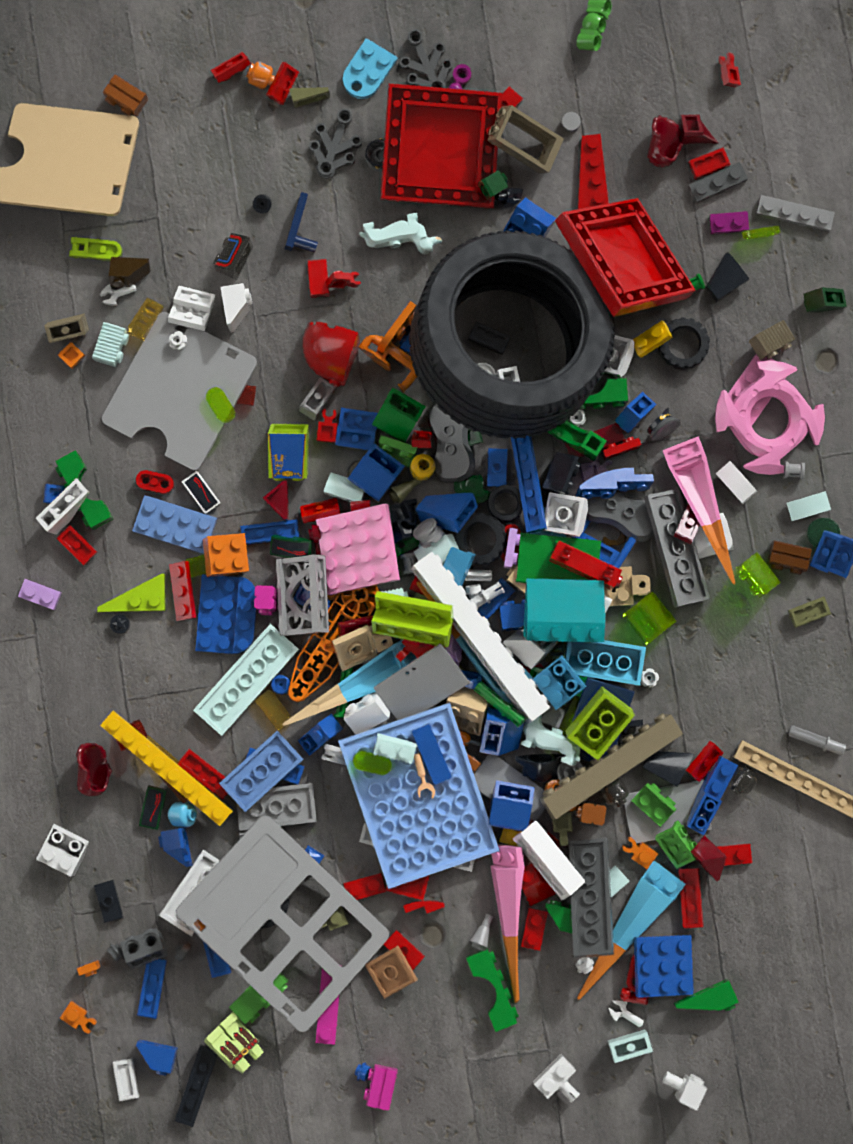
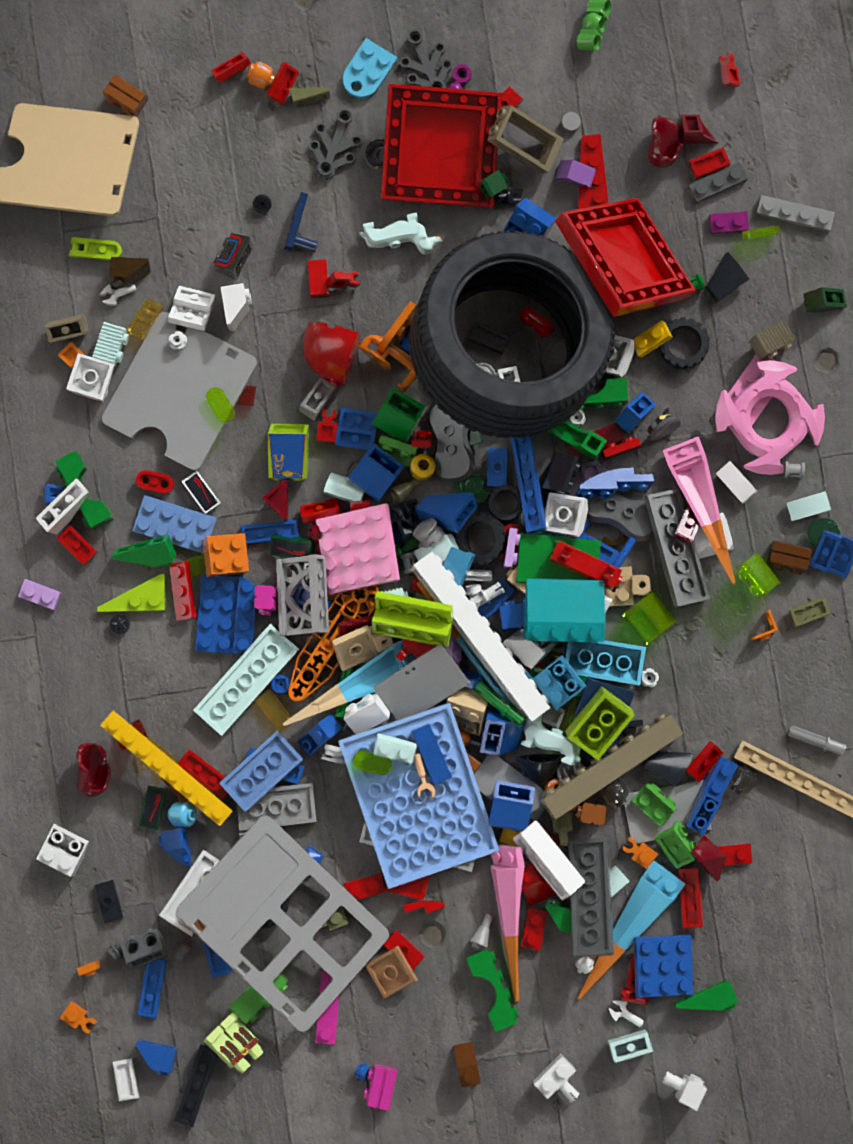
(90, 377): none -> white slope
(150, 552): none -> green slope
(467, 1064): none -> reddish brown slope
(536, 321): none -> red plate
(575, 173): none -> medium lavender slope
(766, 635): none -> orange bracket

